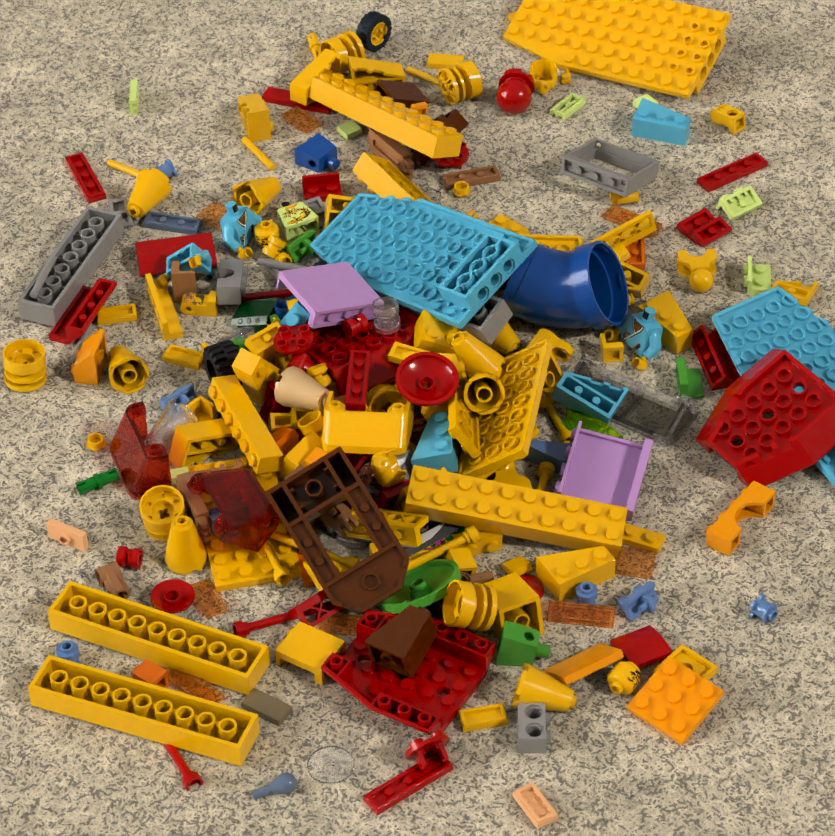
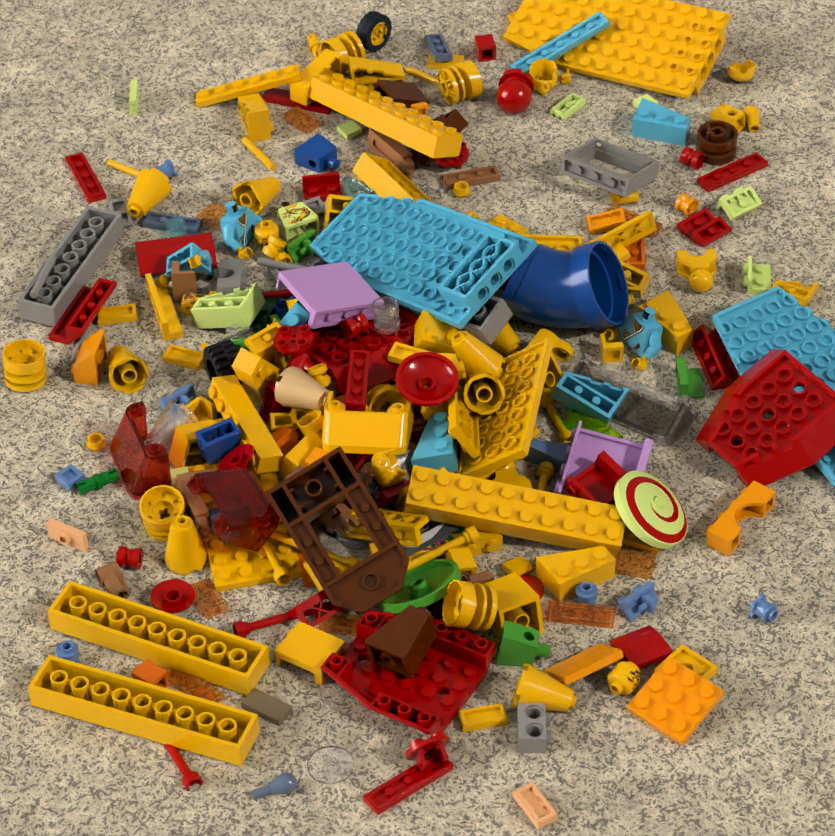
(69, 476): none -> medium blue plate
(175, 227): none -> clear light blue plate
(218, 440): none -> blue torso
(229, 309): none -> yellowish green wedge
(237, 457): none -> red dish
(248, 86): none -> yellow plate
(352, 187): none -> clear light blue plate
(438, 47): none -> sand blue tile
(485, 47): none -> red brick
(565, 41): none -> medium azure plate
(596, 481): none -> red panel
(605, 221): none -> light orange plate
(650, 509): none -> yellowish green dish
(686, 204): none -> light orange wheel
(692, 158): none -> red wheel
(718, 142): none -> reddish brown wheel
(742, 72): none -> yellow hair
(752, 118): none -> yellow cone

